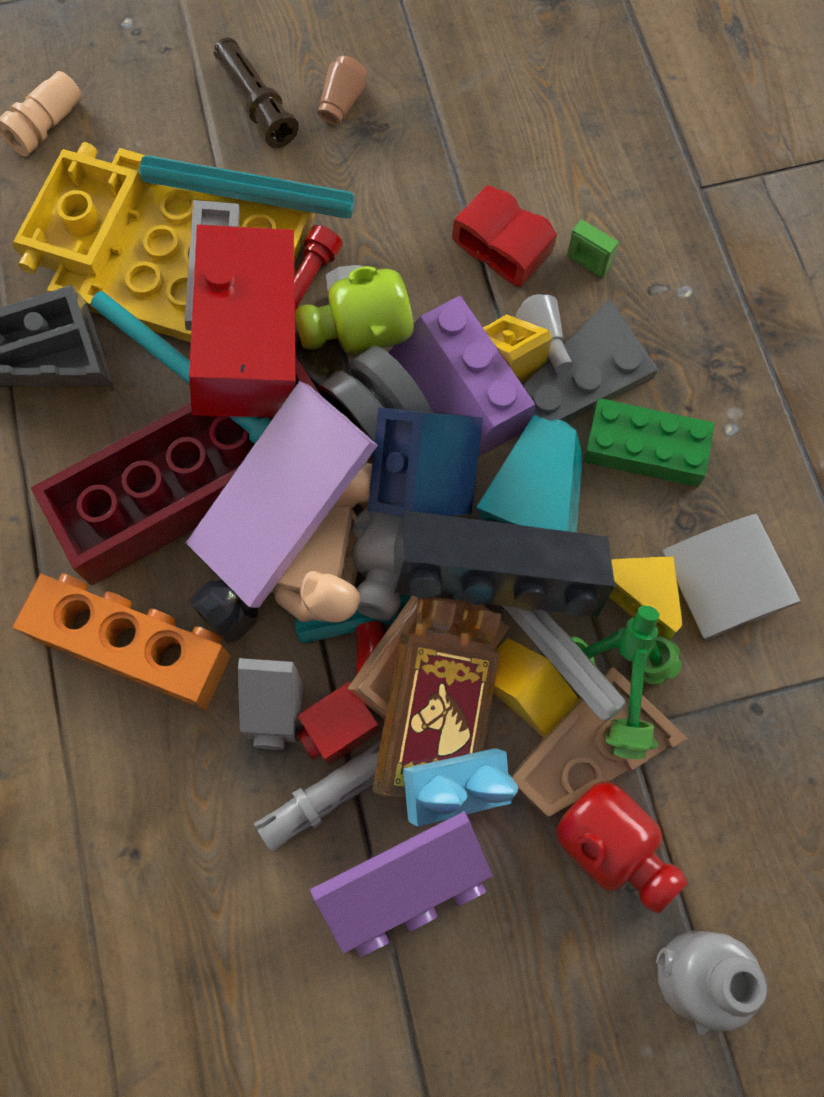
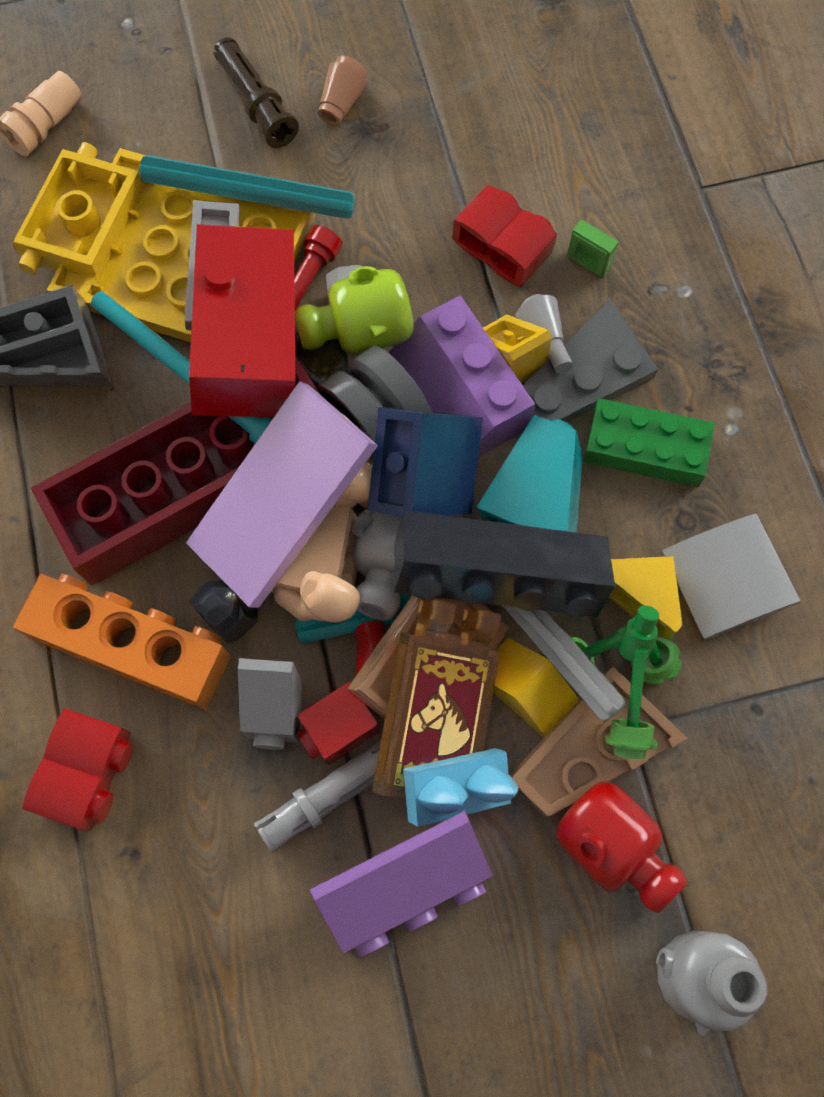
(78, 771): none -> red brick

